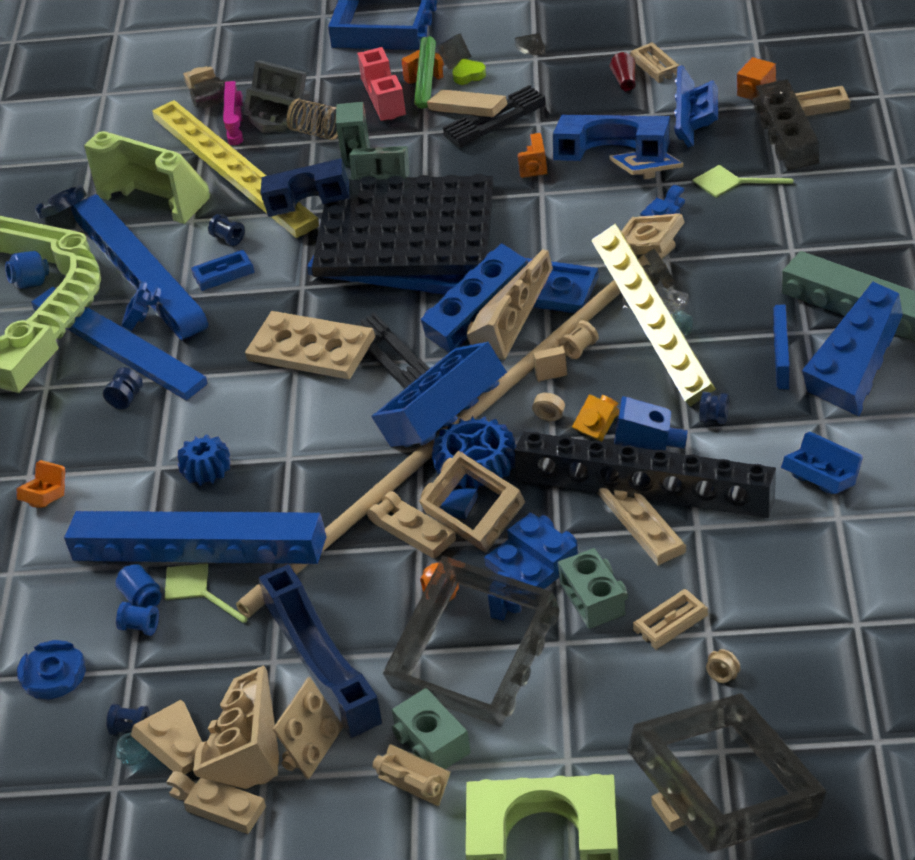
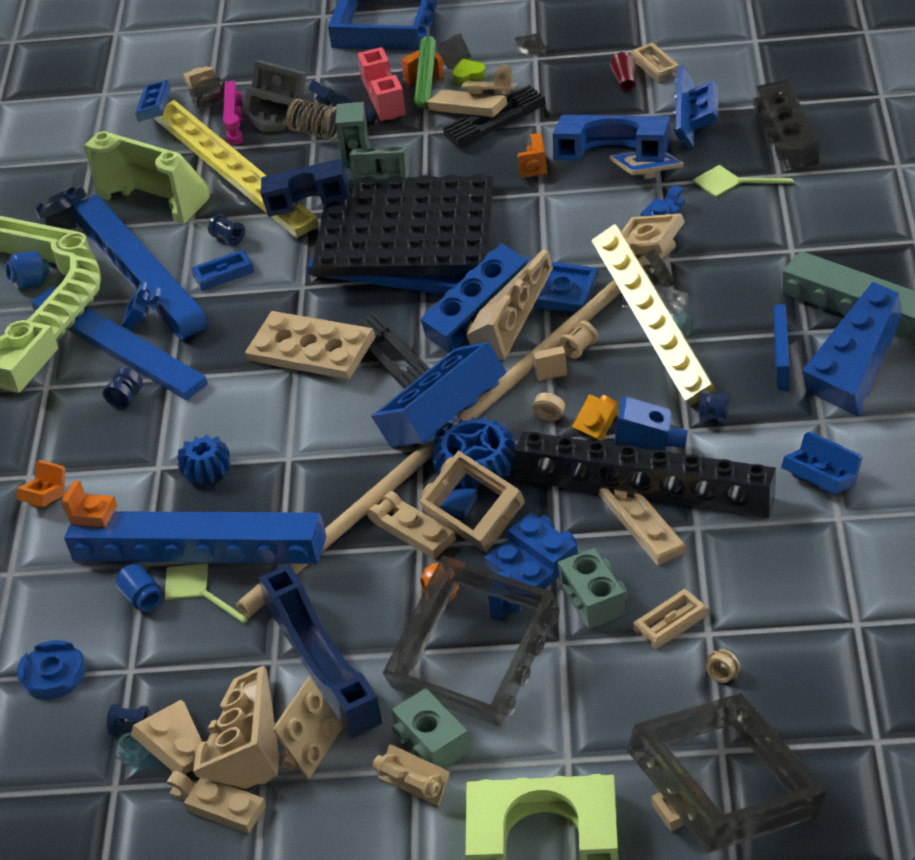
(87, 508): none -> orange bracket
(137, 618): blue bush -> none
(153, 100): none -> blue tile
(327, 95): none -> dark blue wing
(502, 83): none -> tan hinge
(752, 74): orange brick -> none
(823, 100): tan tile -> none

